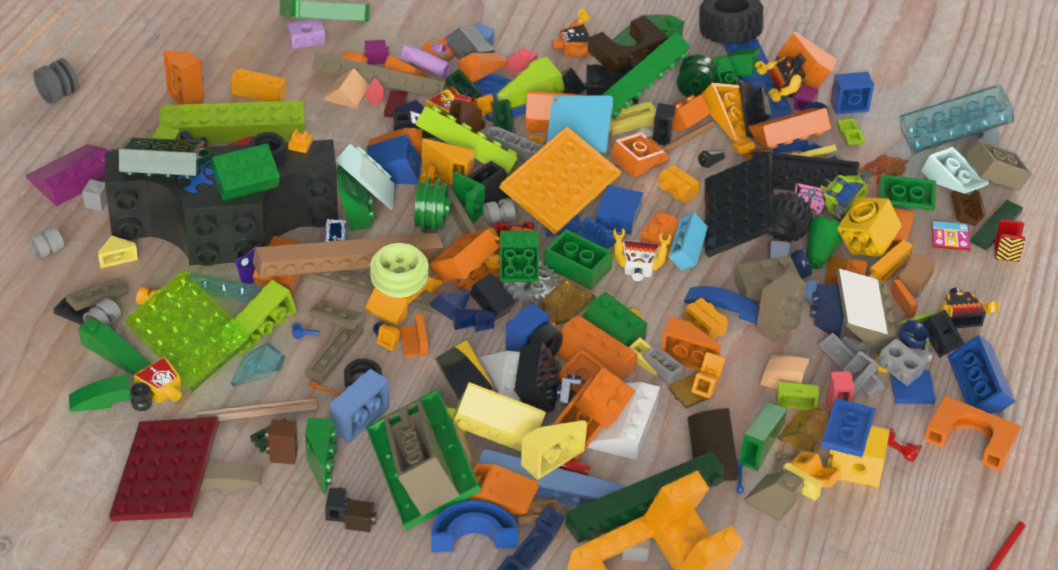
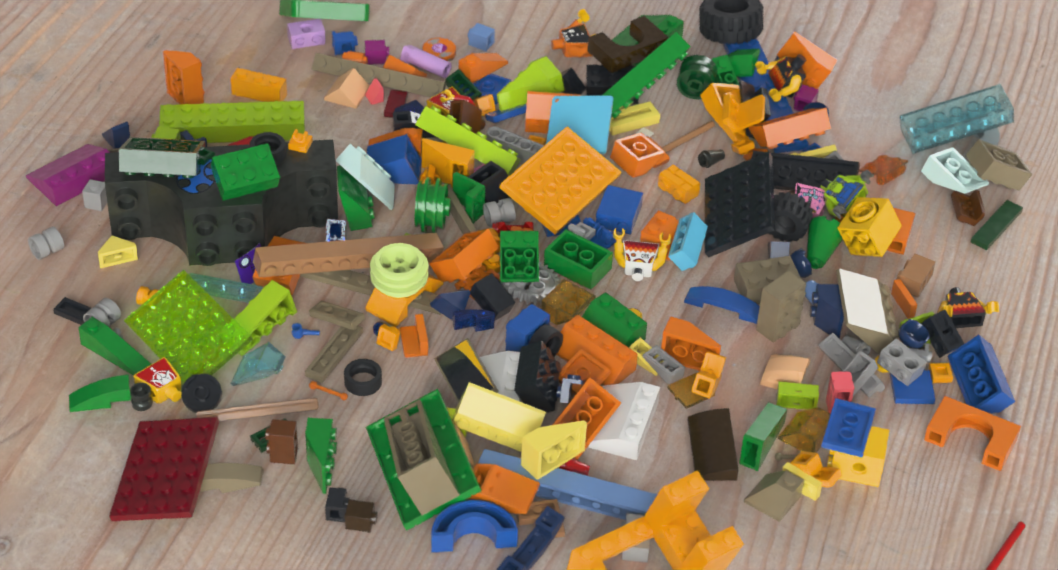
(55, 80): dark grey wheel -> none
(94, 294): dark tan tile -> none
(117, 135): none -> dark blue slope
(201, 392): none -> black tile
(343, 42): none -> blue brick
(360, 405): medium blue brick -> none
(467, 41): dark grey slope -> none
(503, 115): dark green slope -> none
(519, 60): coral slope -> none
(582, 230): none -> light grey bracket
(605, 397): orange brick -> none
(634, 500): dark green brick -> none
(663, 124): black brick -> none
(689, 112): orange slope -> none
(706, 318): light orange brick -> none
(740, 489): blue hinge -> none
(742, 115): none -> light orange bracket
(847, 264): orange slope -> none
(850, 132): lime slope -> none
(852, 93): blue brick -> none
(892, 262): light orange hinge -> none
(908, 191): green slope -> none
(909, 450): red piece -> none
(940, 372): none -> light orange plate
(950, 235): piece -> none
(1009, 241): piece -> none

